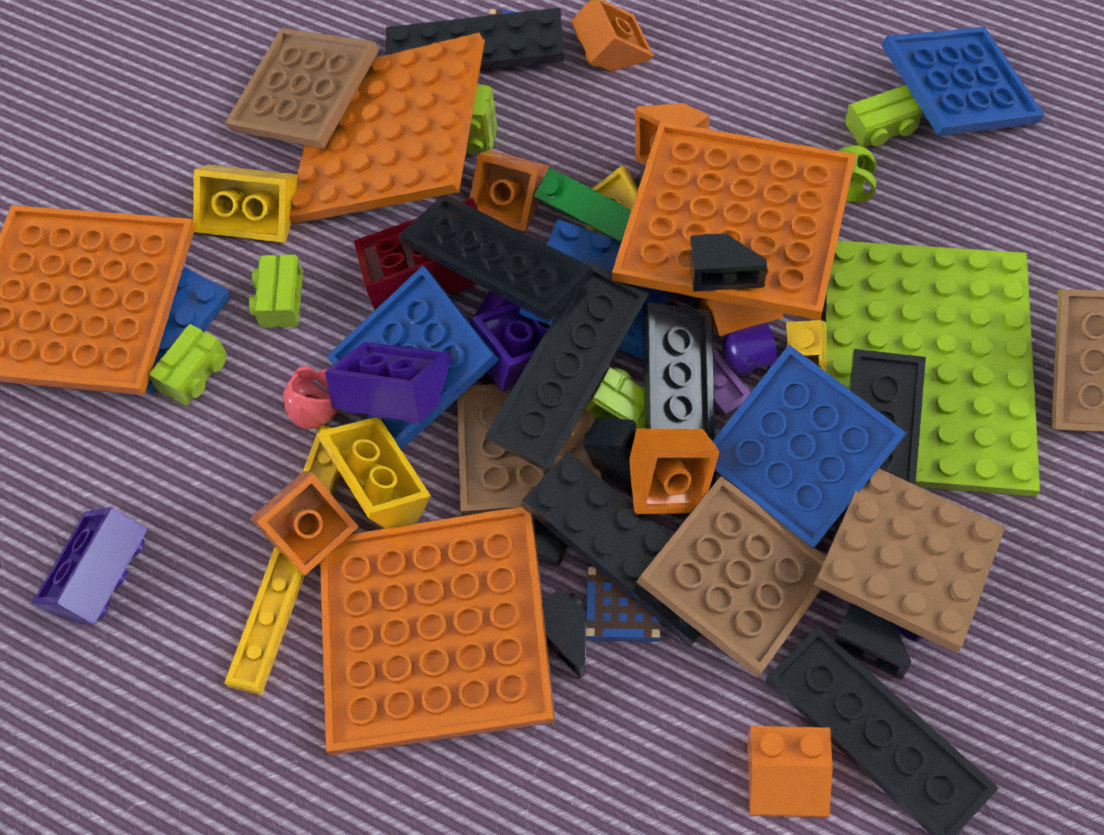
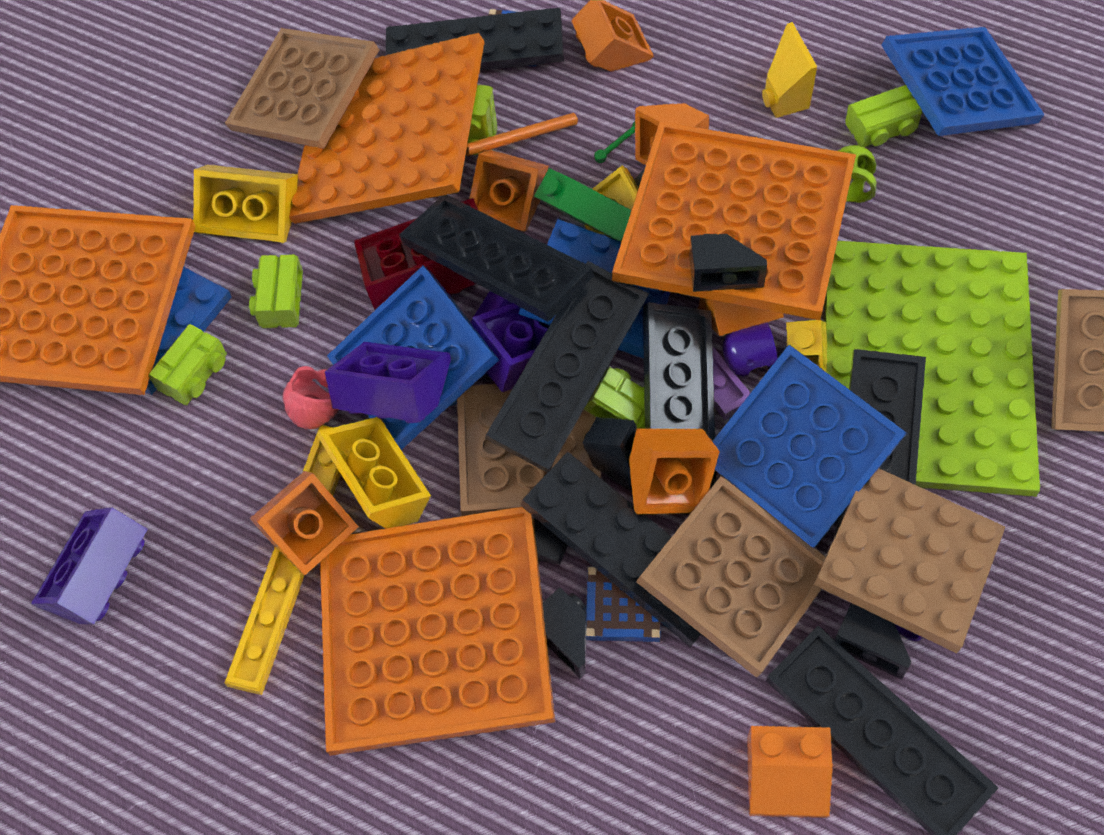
(521, 134): none -> orange bar
(601, 155): none -> green hinge
(790, 76): none -> yellow slope

